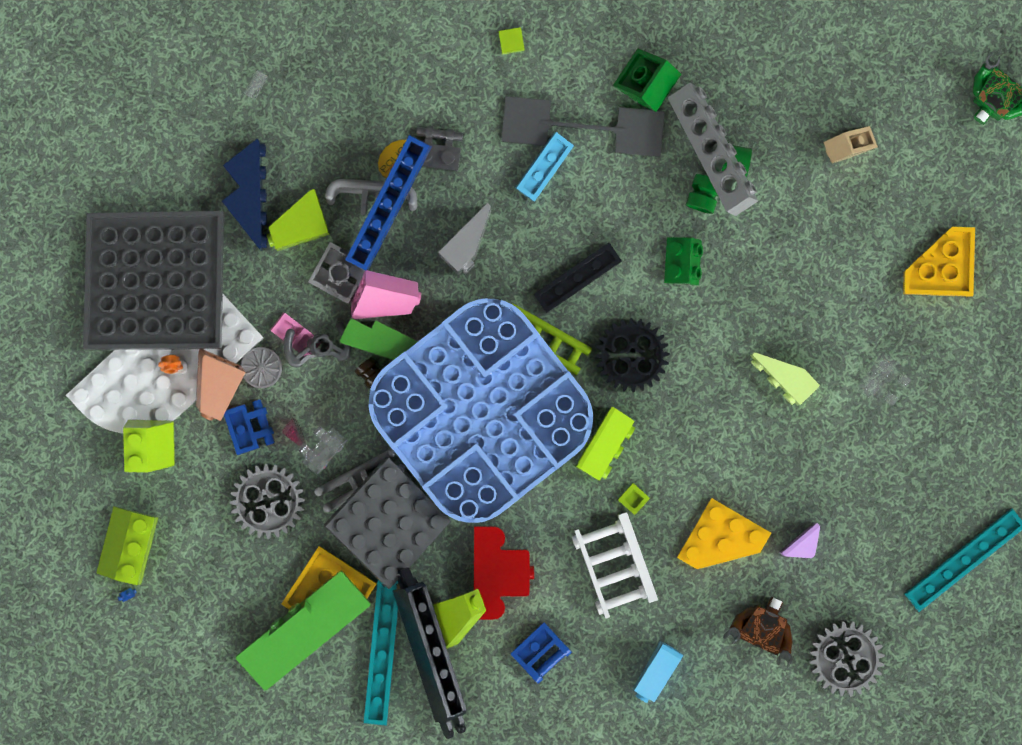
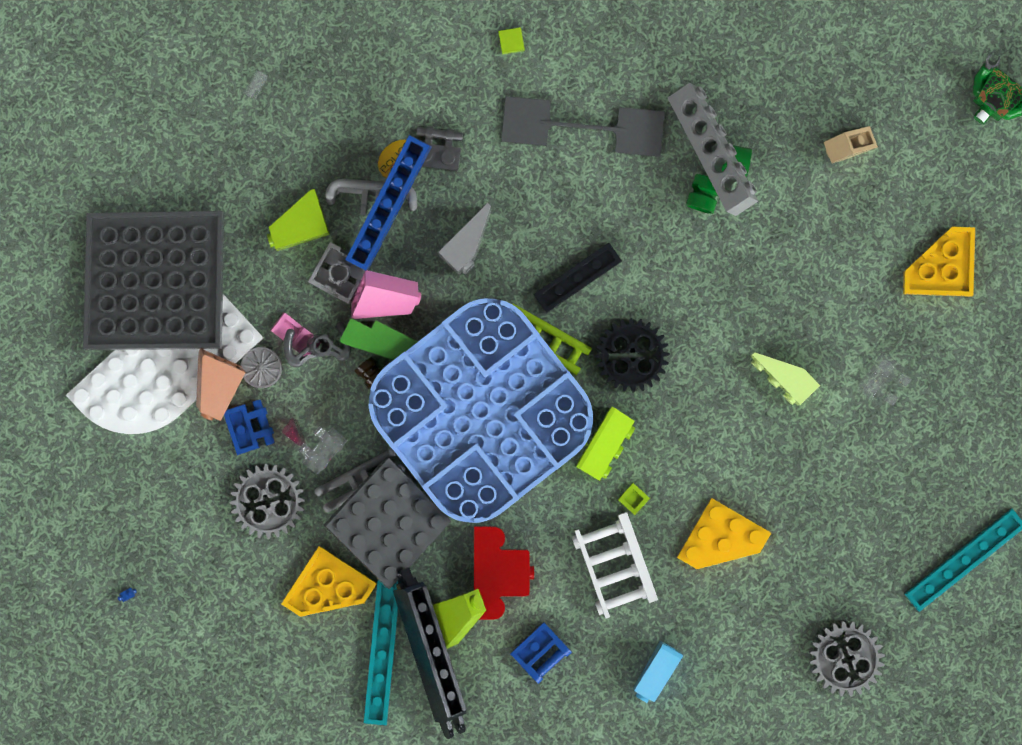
(127, 545): lime slope -> none
(148, 445): lime slope -> none
(170, 364): orange plate -> none
(248, 199): dark blue slope -> none
(302, 630): bright green bracket -> none
(544, 166): medium azure plate -> none
(647, 79): green slope -> none
(683, 260): green bracket -> none
(764, 629): torso -> none
(804, 544): lavender slope -> none

